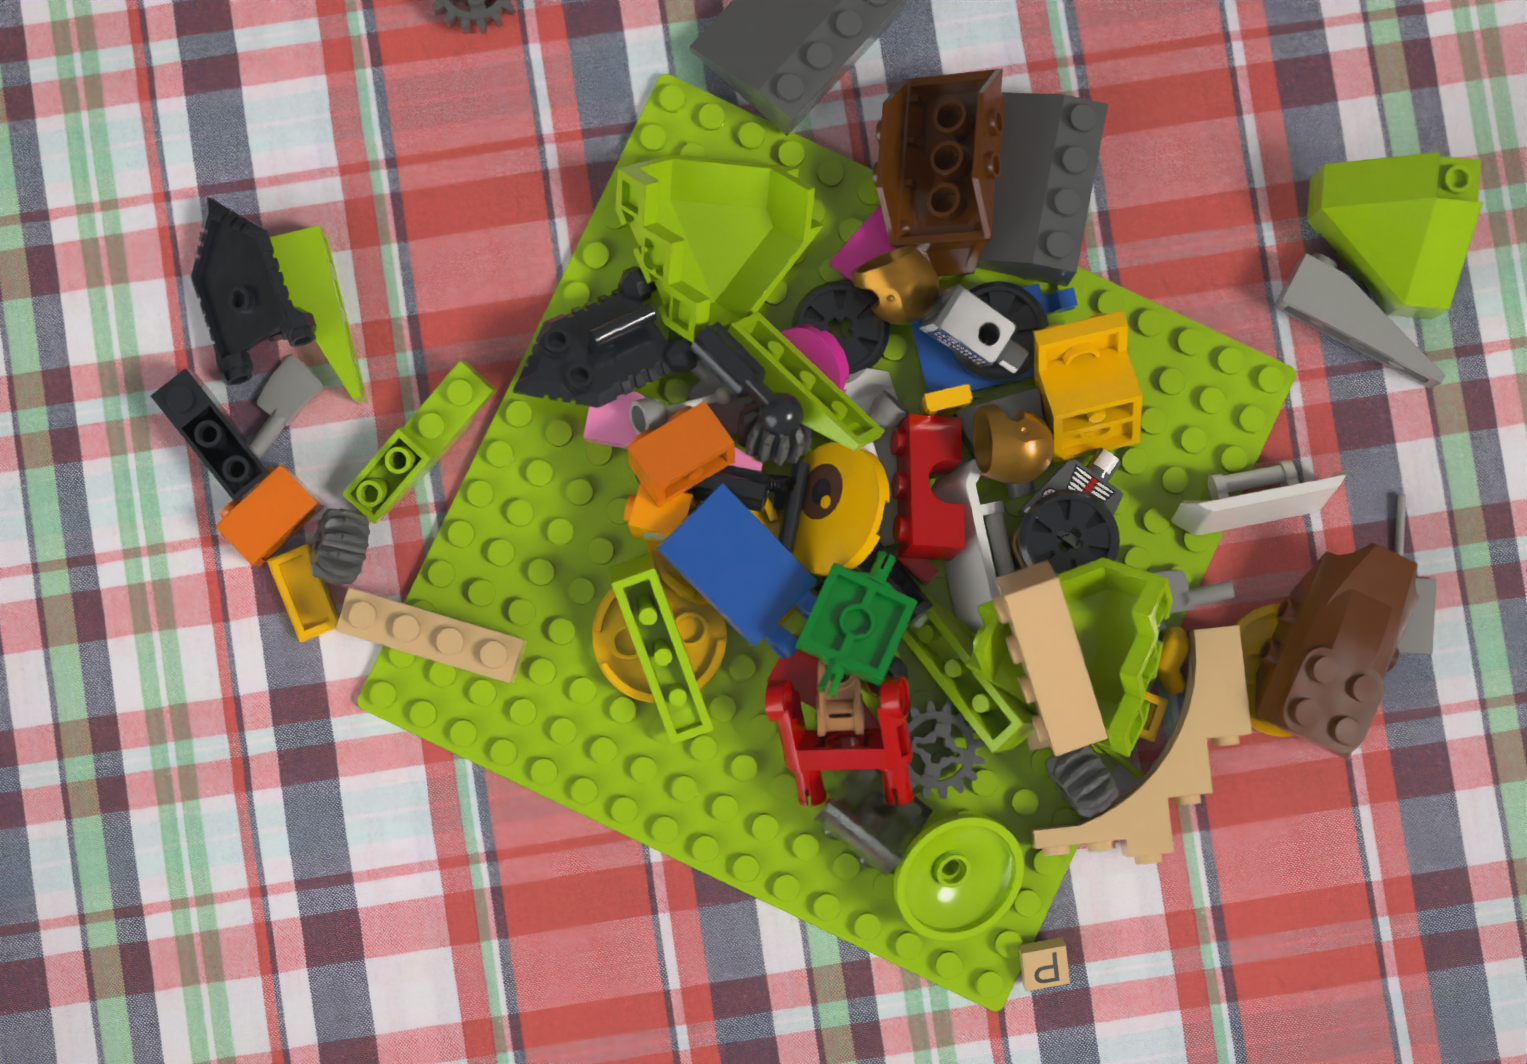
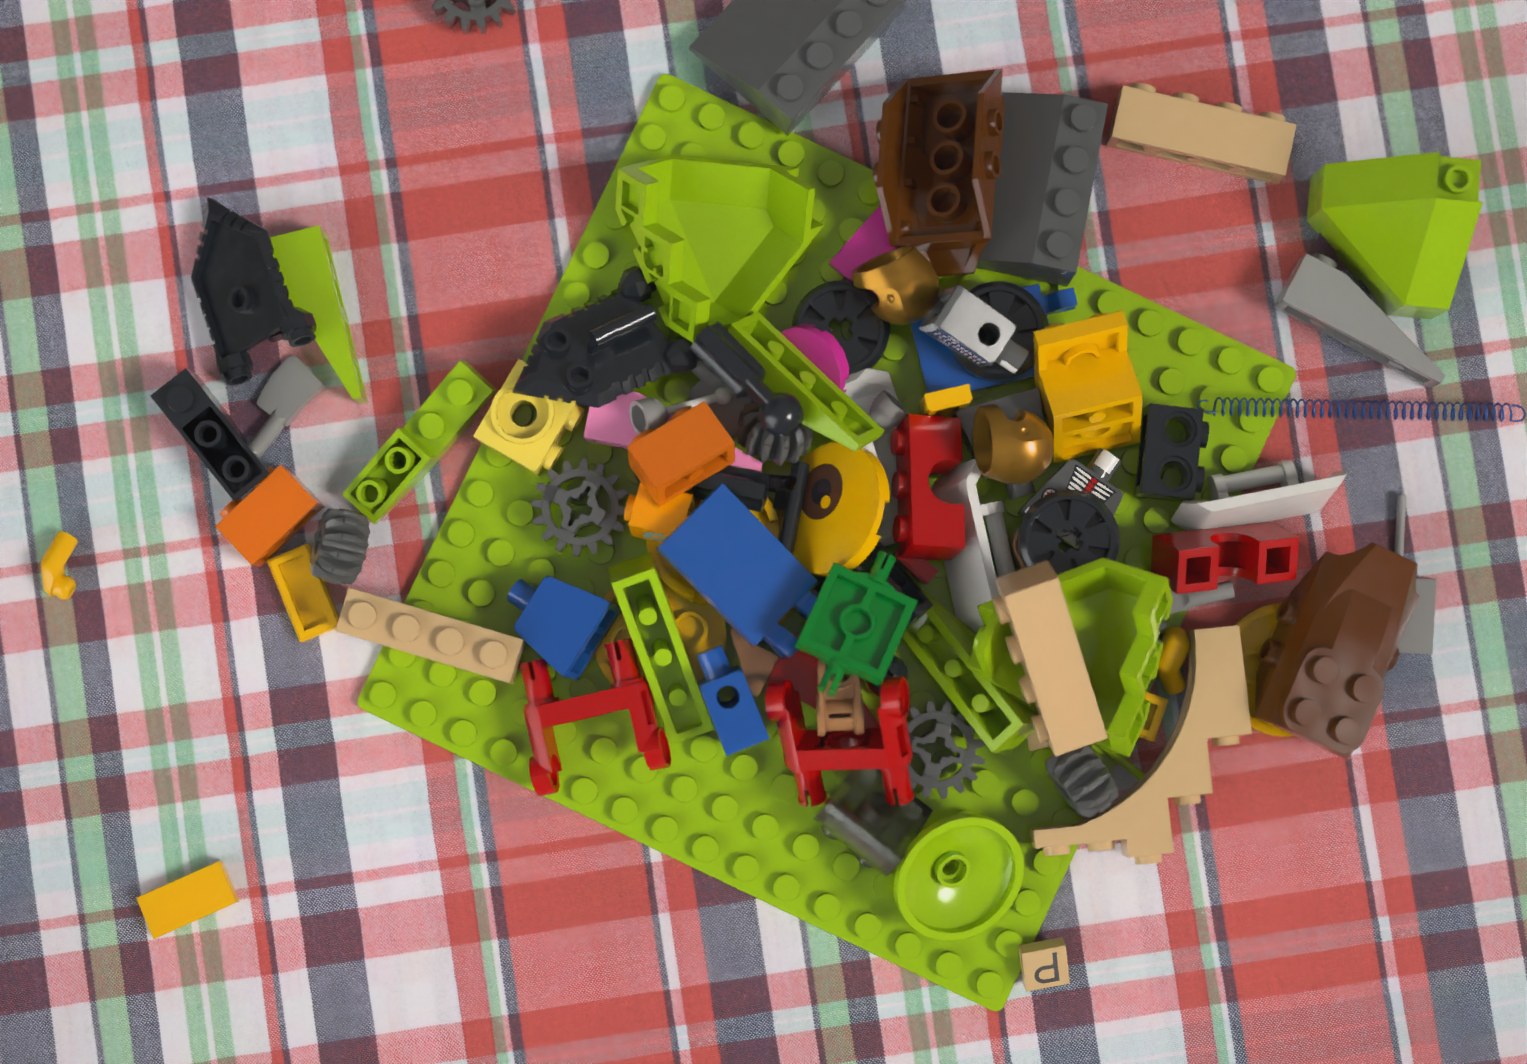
(53, 567): none -> yellow arm
(187, 899): none -> yellow tile
(529, 446): none -> light yellow brick
(548, 711): none -> red connector
(562, 622): none -> blue torso
(569, 527): none -> dark grey gear
(735, 720): none -> blue torso
(755, 662): none -> medium nougat slope
(1158, 450): none -> black brick
(1201, 133): none -> tan brick
(1248, 551): none -> red arch
(1379, 413): none -> blue piece

